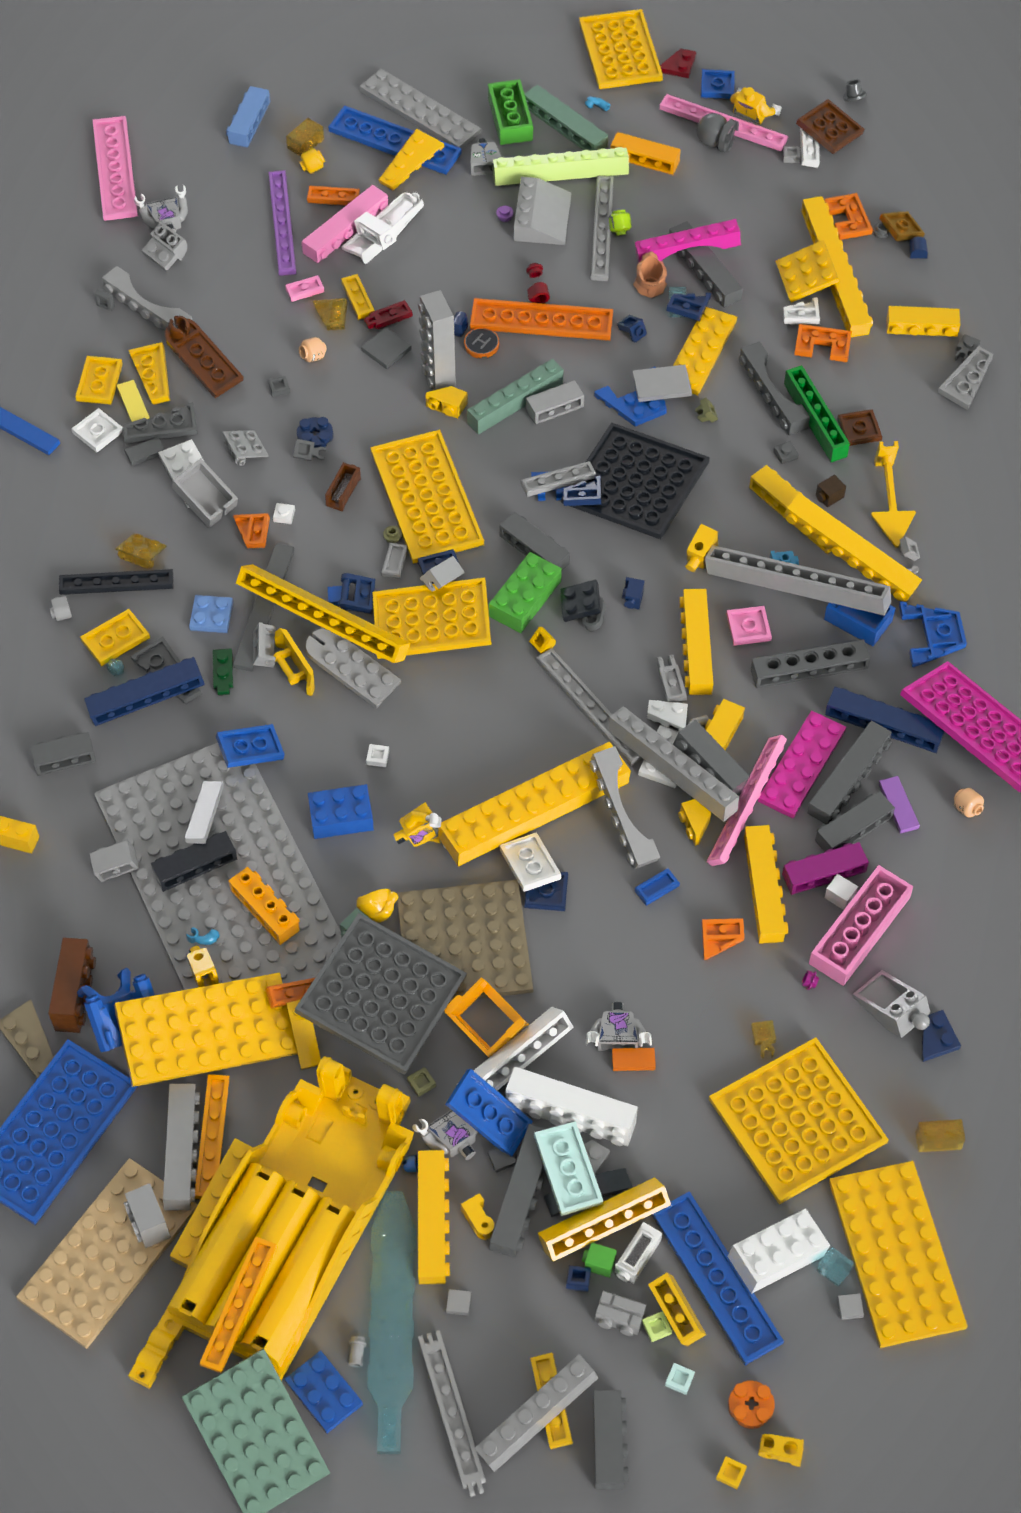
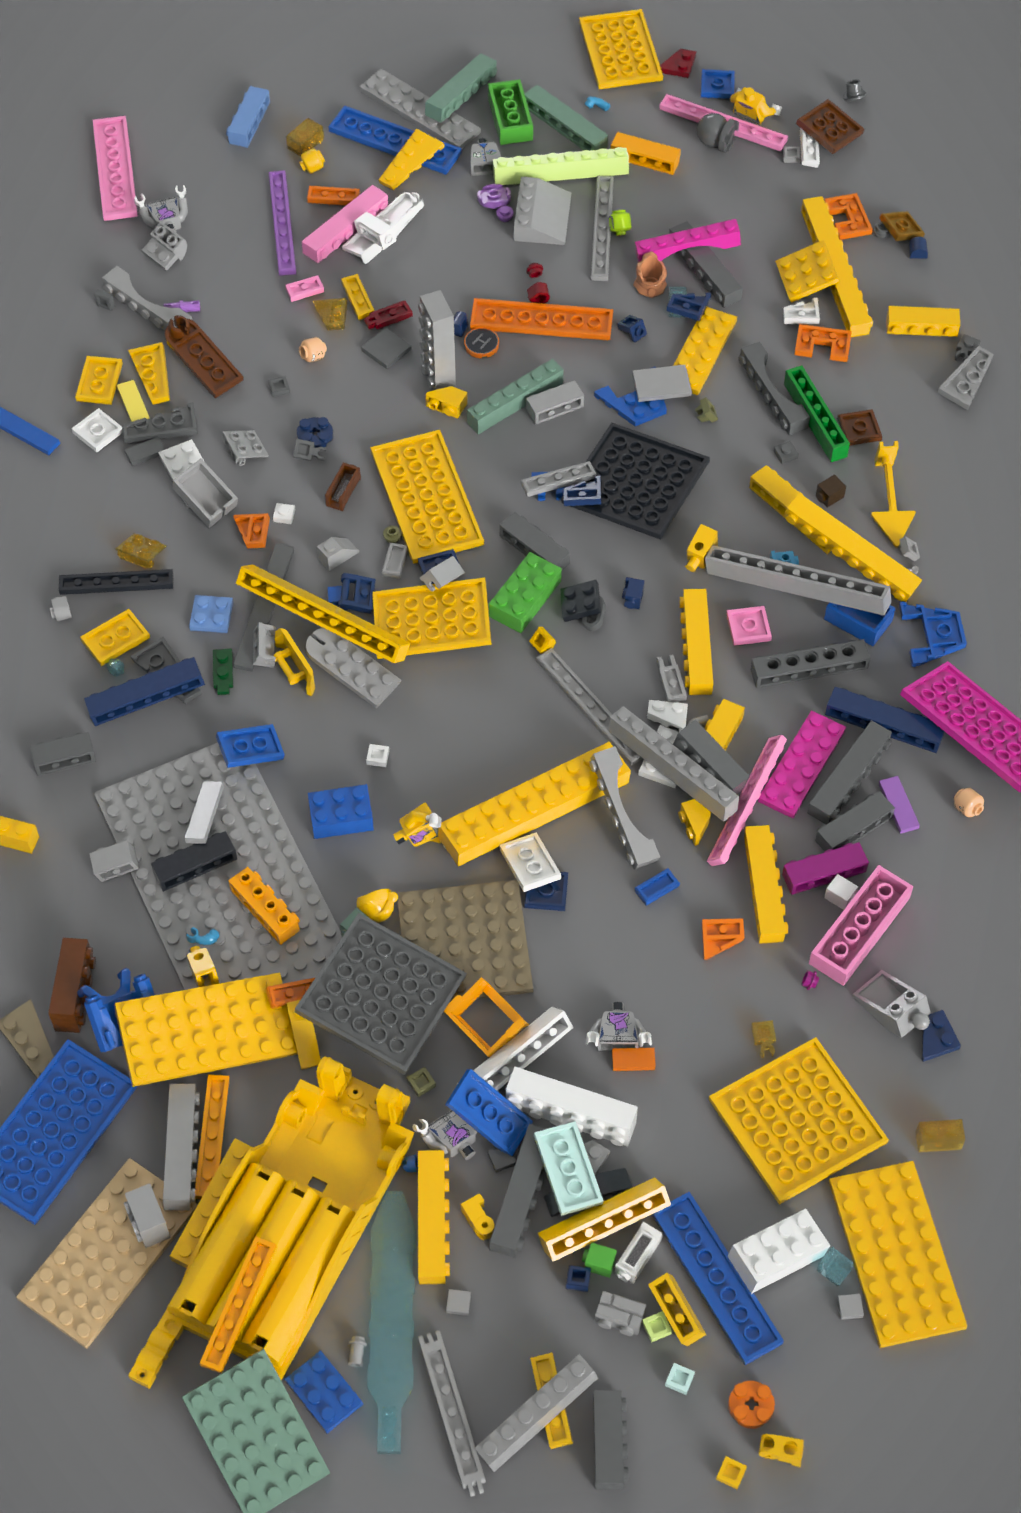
(188, 306): none -> medium lavender pin
(335, 552): none -> light grey slope
(460, 88): none -> sand green brick
(494, 196): none -> medium lavender tile

